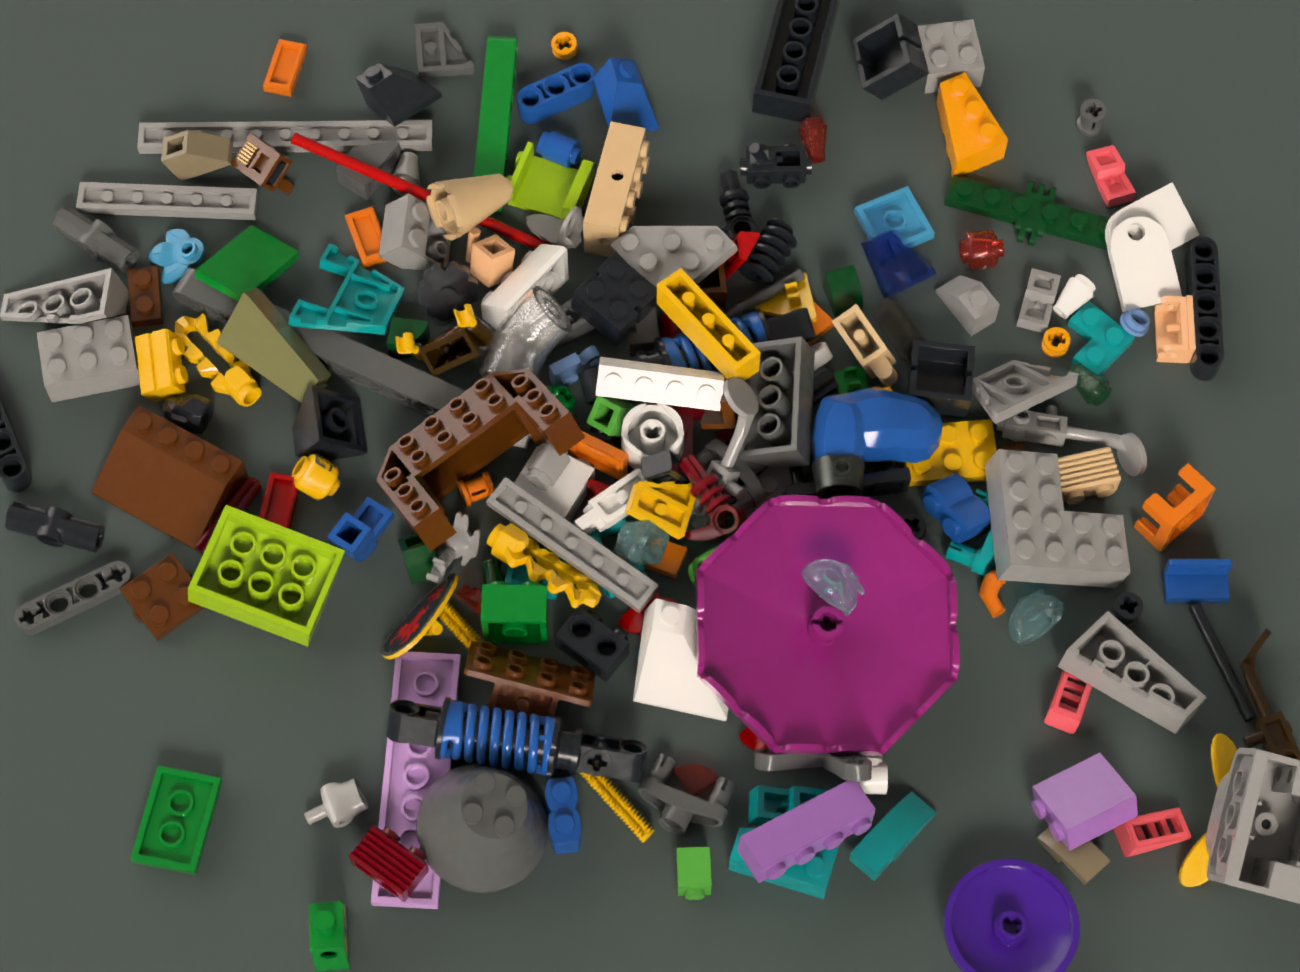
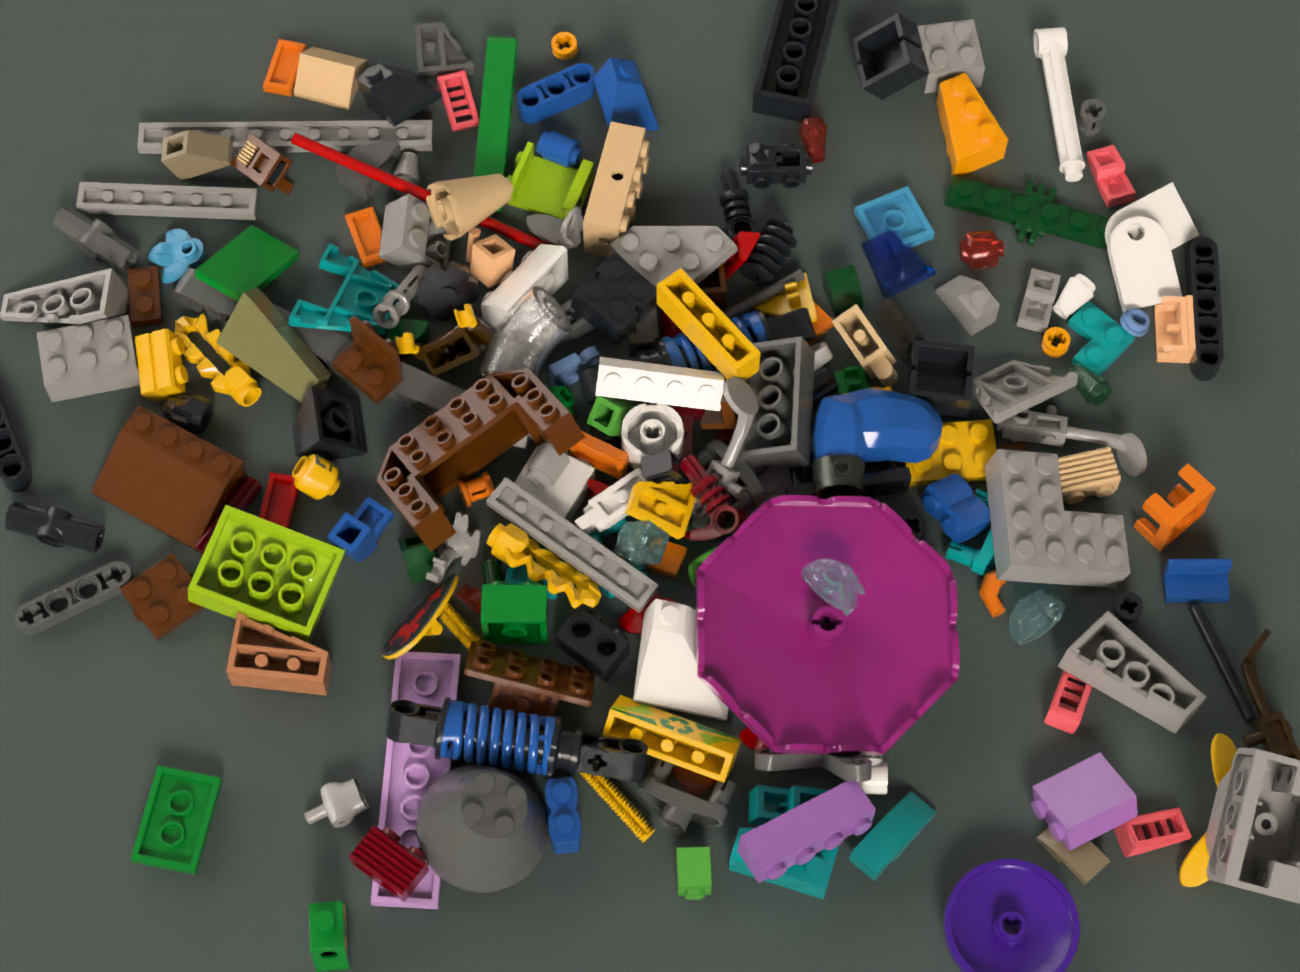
(276, 661): none -> nougat wedge
(328, 77): none -> tan slope
(370, 361): none -> reddish brown bracket
(399, 295): none -> light grey pin
(453, 80): none -> coral slope
(674, 738): none -> yellow brick
(1051, 48): none -> white piece

